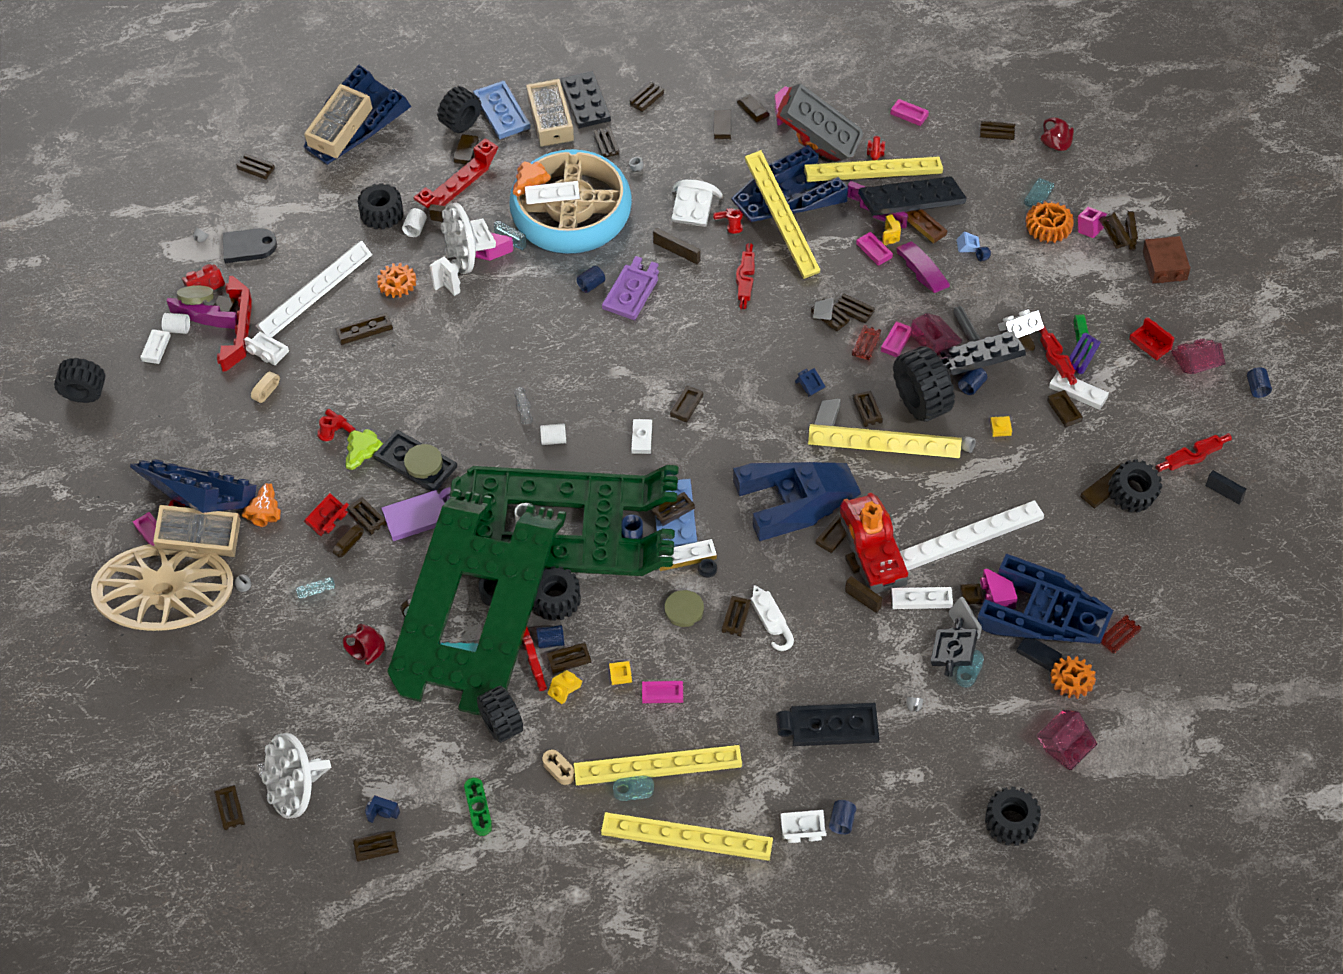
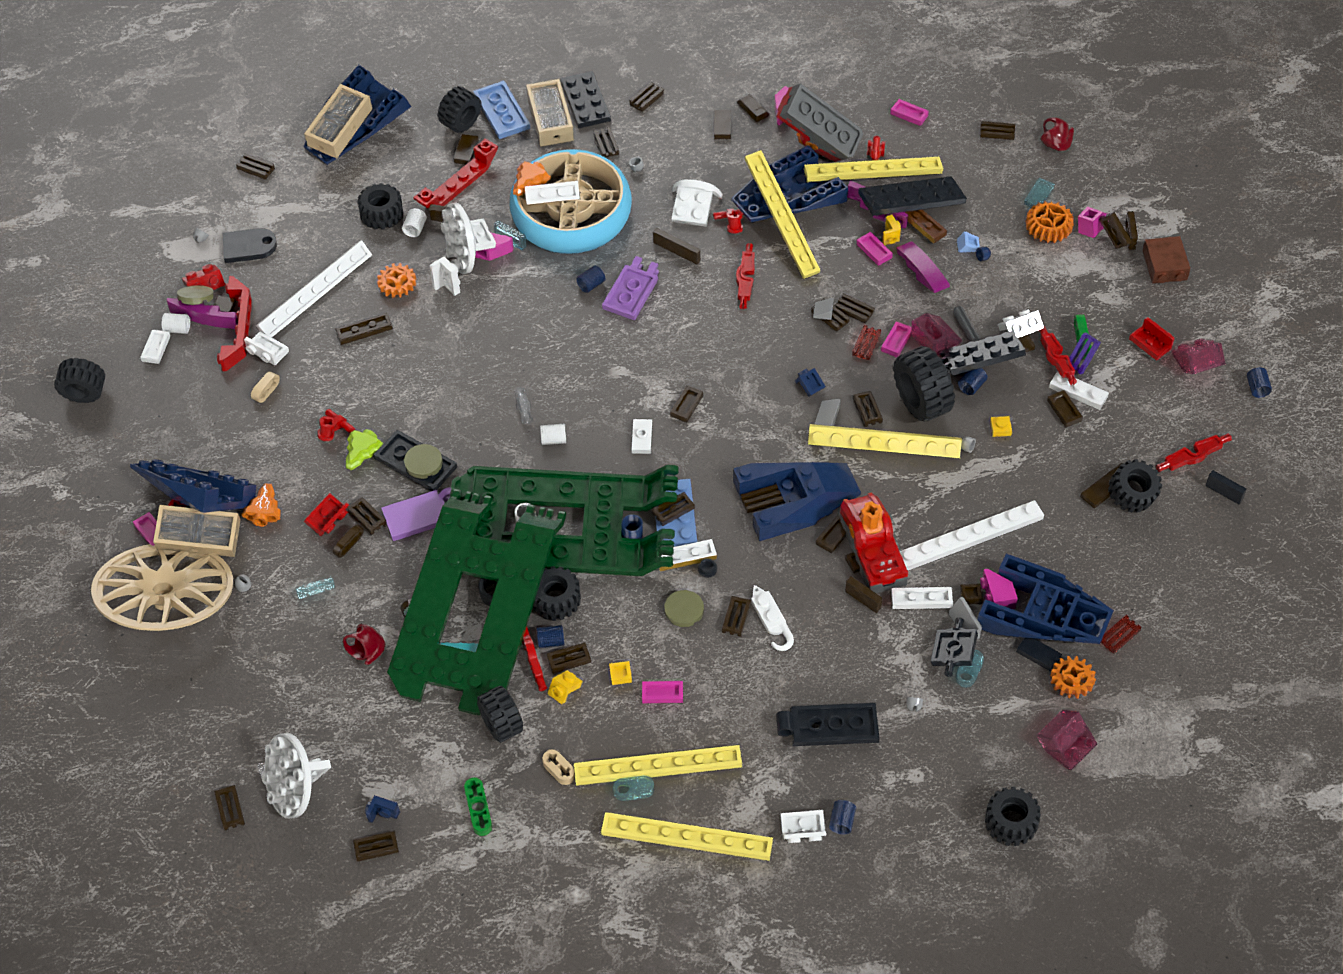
(760, 496): none -> dark brown tile

